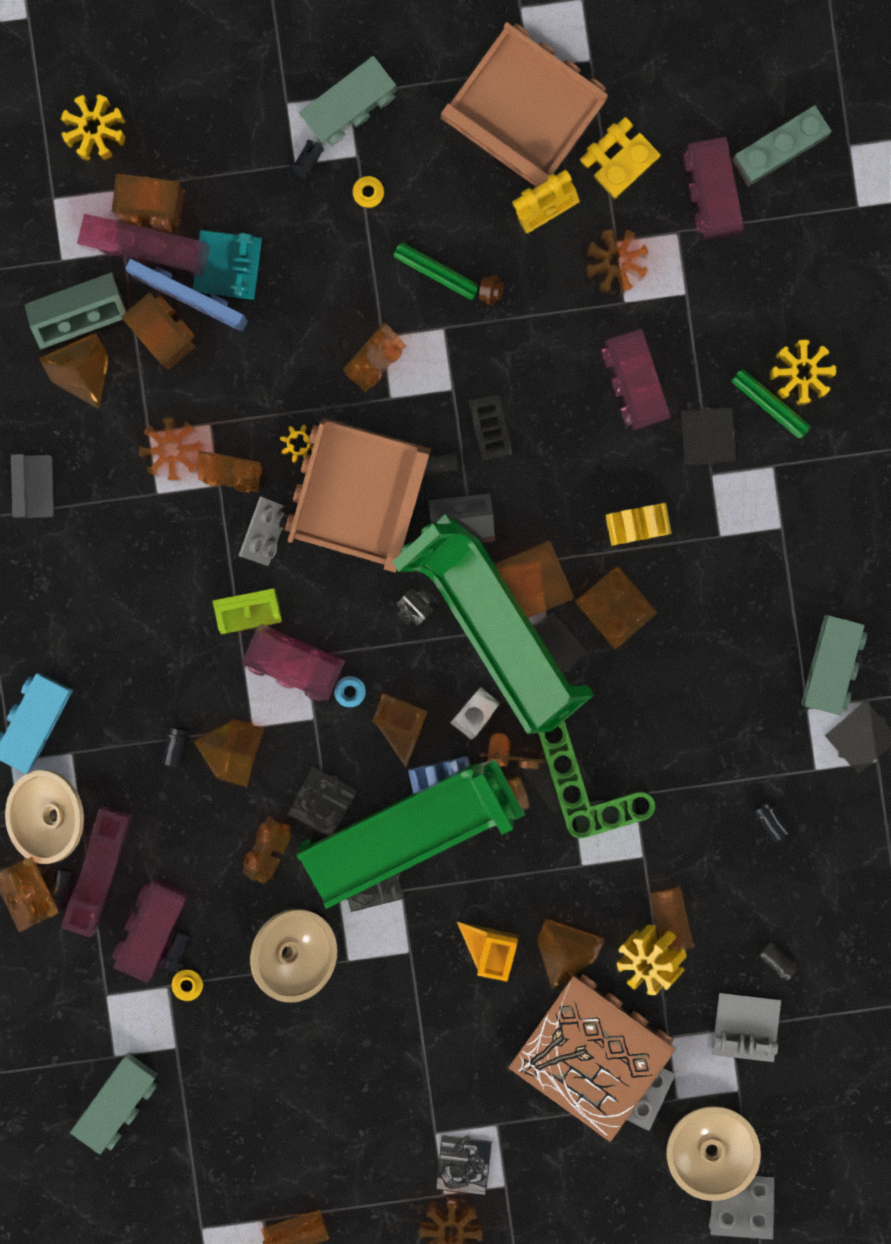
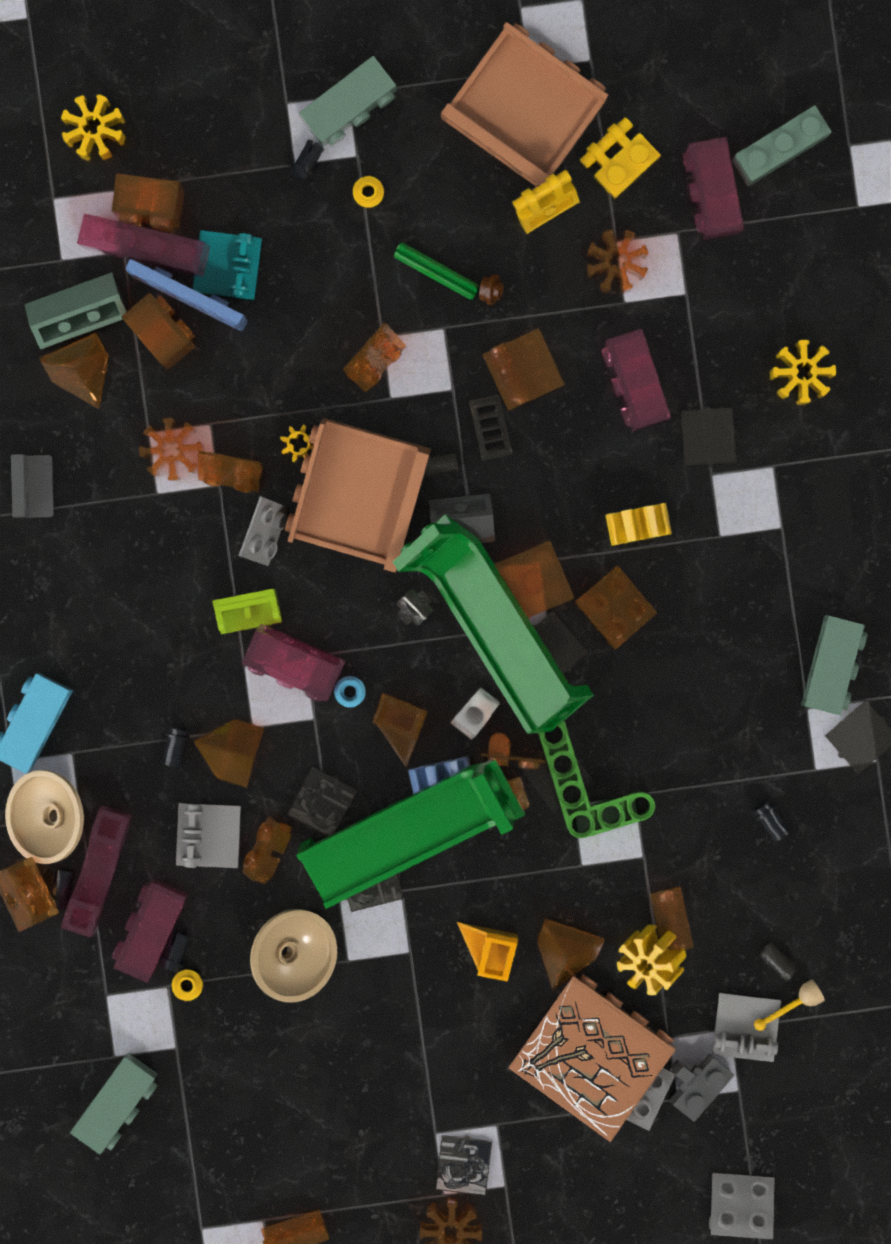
(208, 835): none -> light grey hinge
(523, 369): none -> clear orange hinge
(699, 1085): none -> dark grey hinge
(719, 1174): tan dish -> none
(771, 403): green axle -> none
(808, 995): none -> hinge

